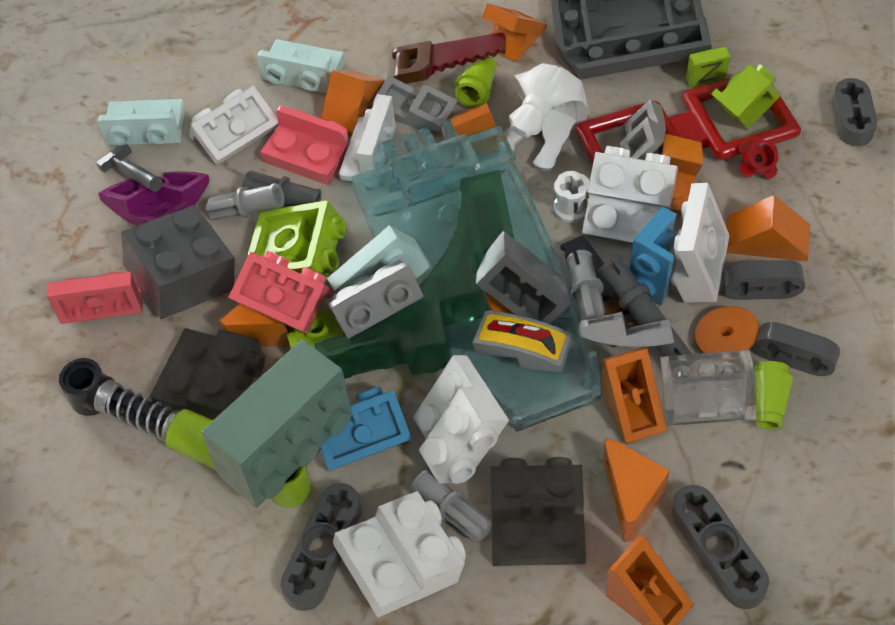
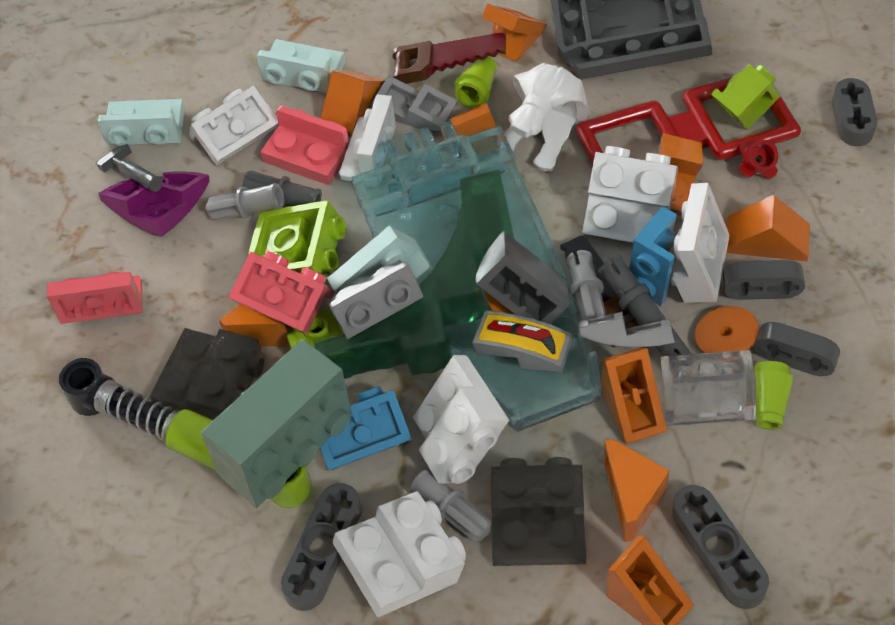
(178, 261): dark grey brick -> none
(566, 199): white bush -> none
(644, 131): light grey slope -> none
(707, 66): lime tile -> none

